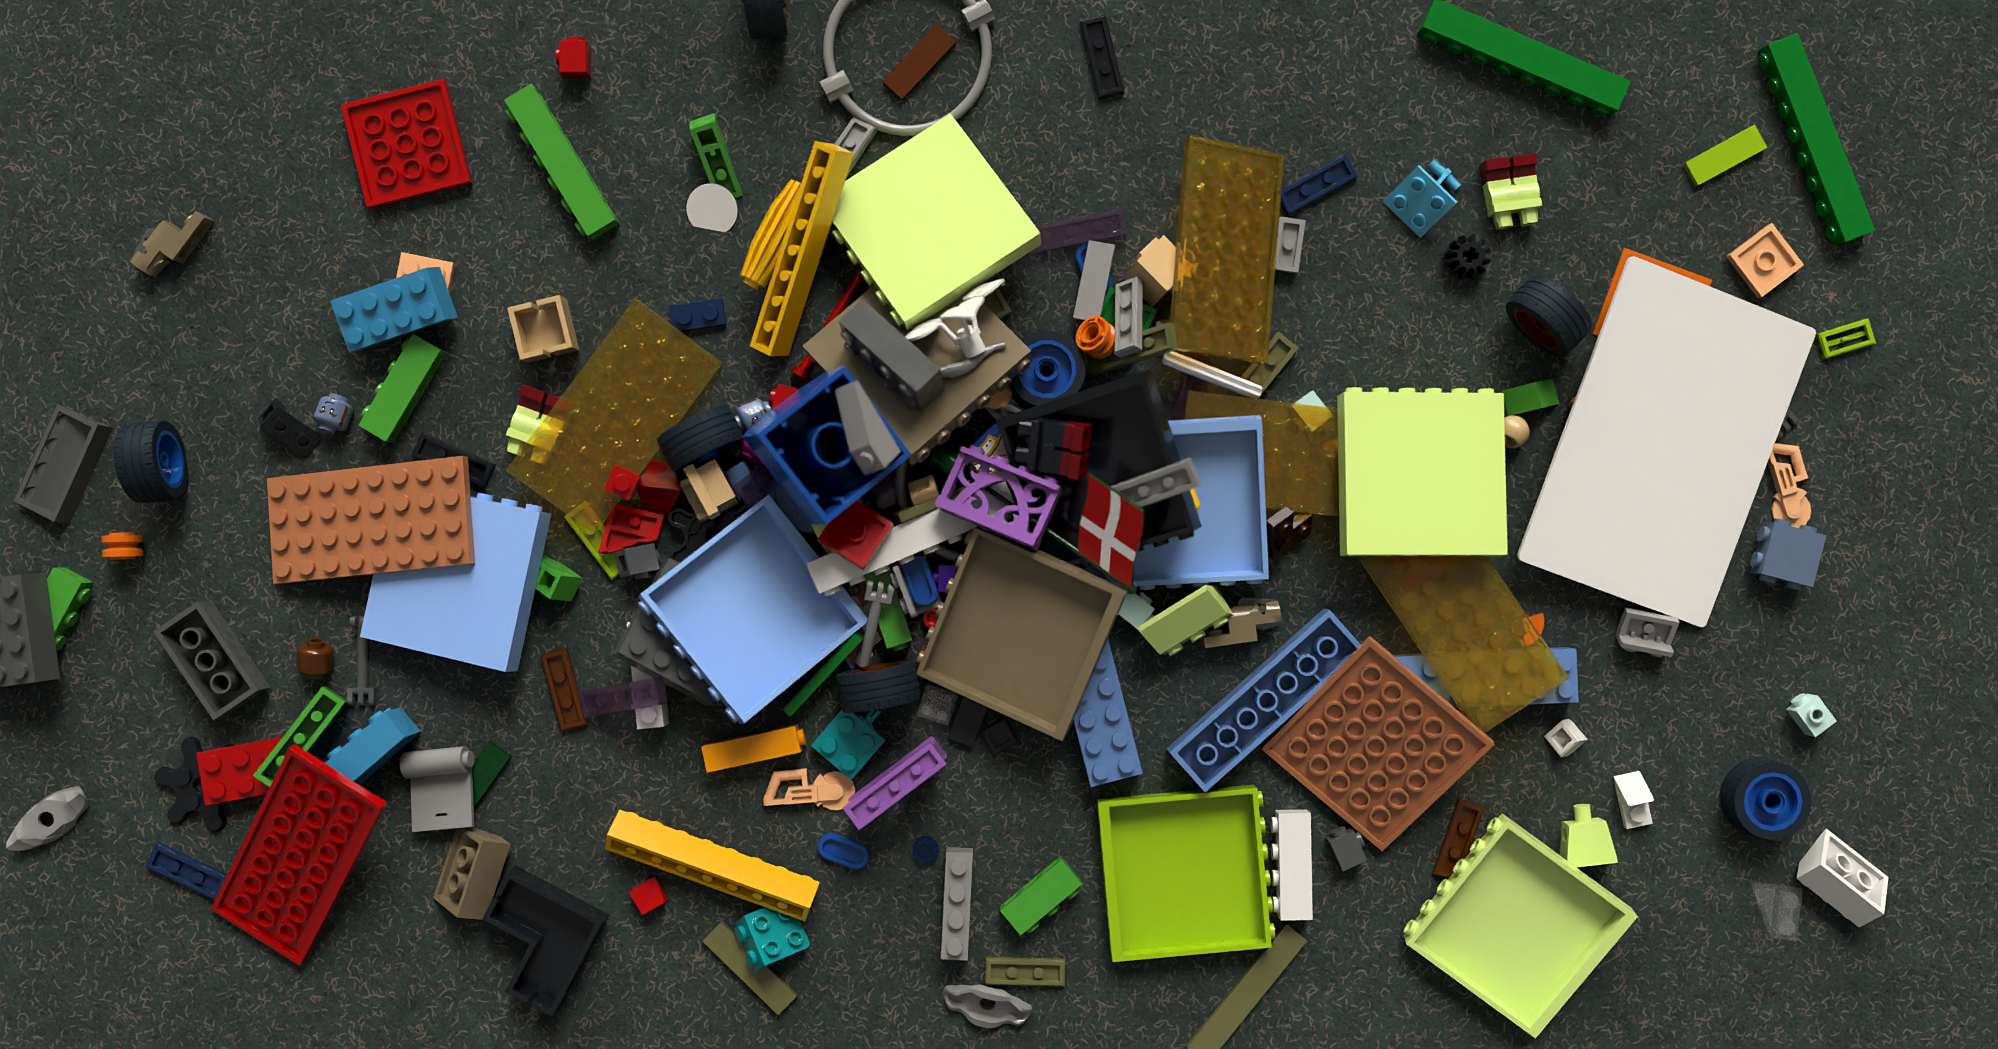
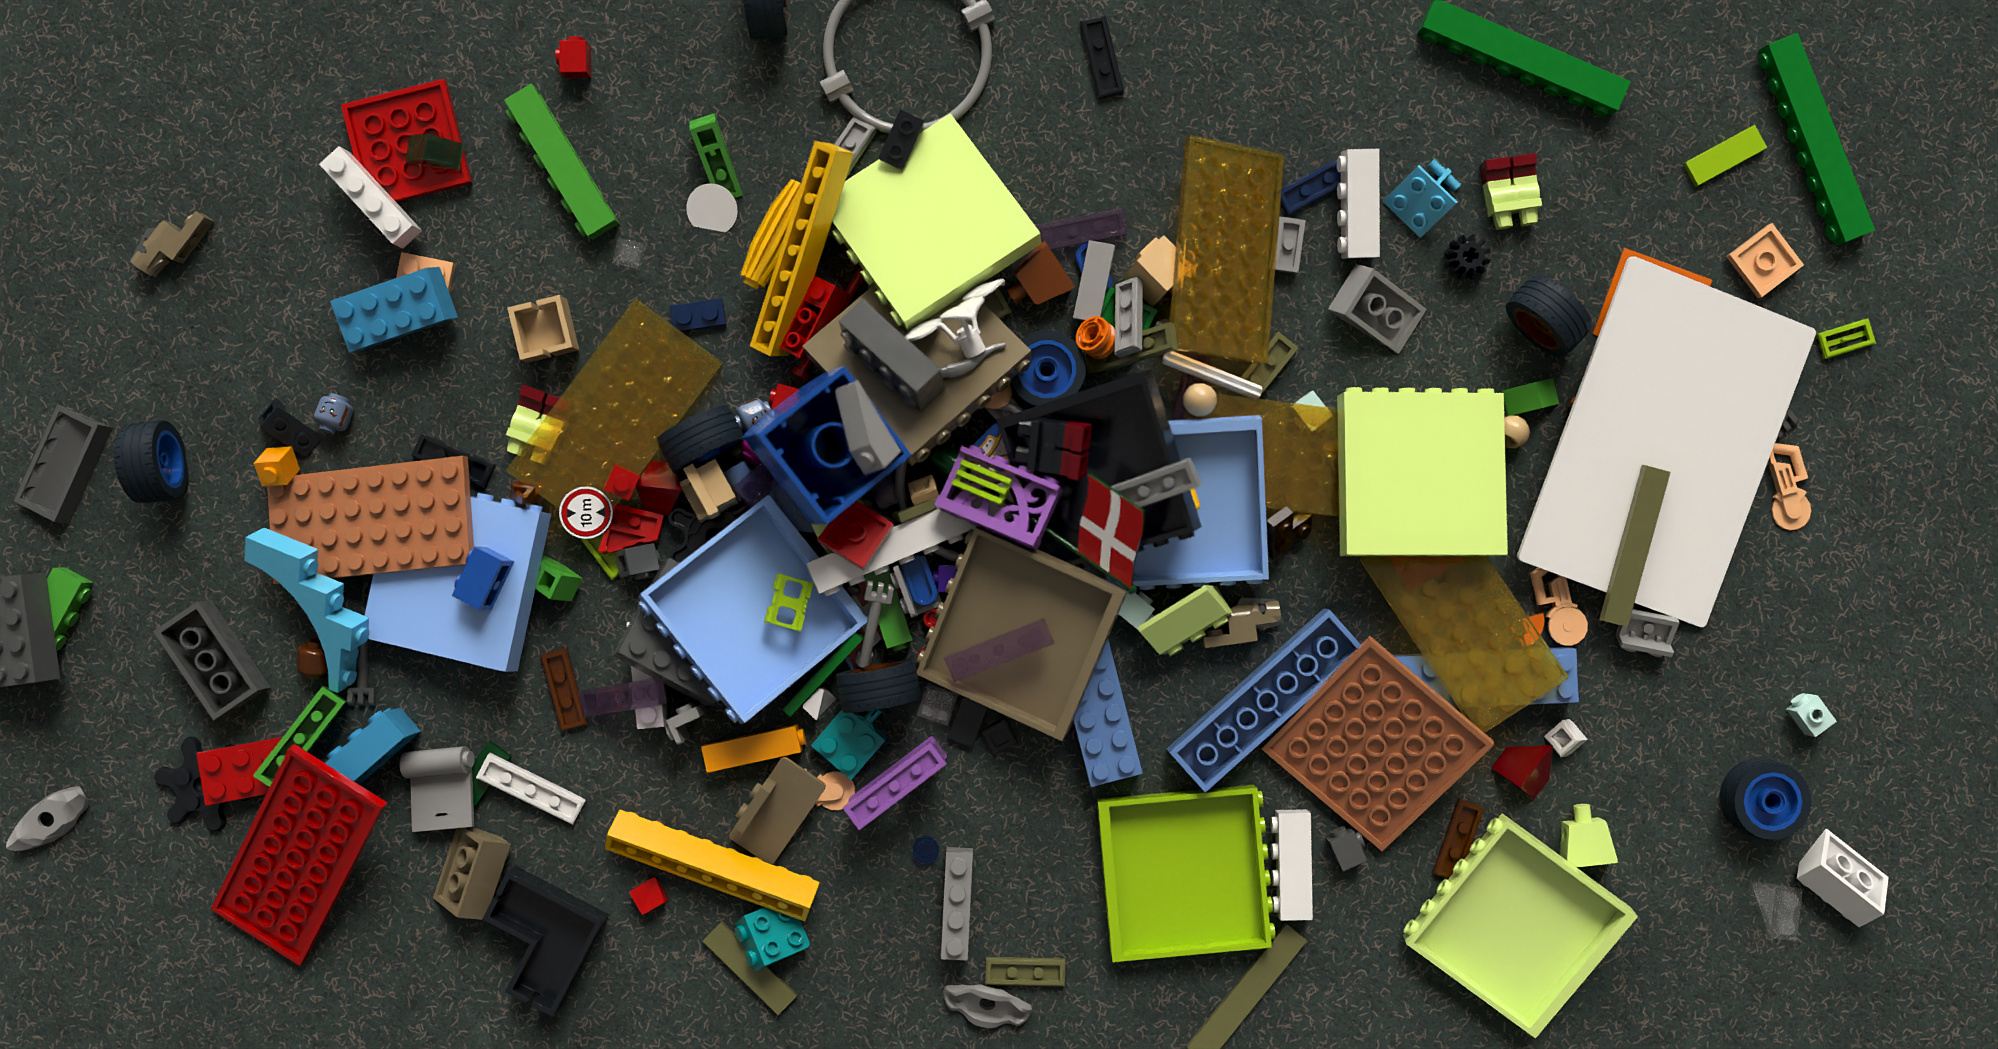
(122, 545): orange wheel -> none
(186, 870): dark blue tile -> none
(276, 466): none -> light orange brick
(319, 596): none -> medium azure arch
(370, 197): none -> white brick
(402, 388): bright green brick -> none
(434, 151): none -> slope
(482, 578): none -> blue brick
(523, 493): none -> reddish brown slope
(530, 788): none -> white tile
(585, 512): none -> sticker
(628, 254): none -> clear tile
(676, 726): none -> light grey bracket
(776, 810): none -> dark tan bracket
(780, 600): none -> lime piece
(818, 308): none -> red slope
(819, 702): none -> white slope
(843, 851): blue tile -> none
(901, 139): none -> black bracket
(919, 62): reddish brown tile -> none
(961, 473): none -> lime tile
(999, 650): none -> plate
(1040, 277): none -> dark orange torso
(1041, 896): bright green brick -> none
(1200, 400): none -> tan piece
(1359, 203): none -> white brick
(1377, 307): none -> light grey slope
(1525, 767): none -> dark red slope
(1566, 622): none -> light nougat piece
(1633, 799): white slope -> none
(1634, 545): none -> olive tile
(1787, 554): sand blue brick -> none

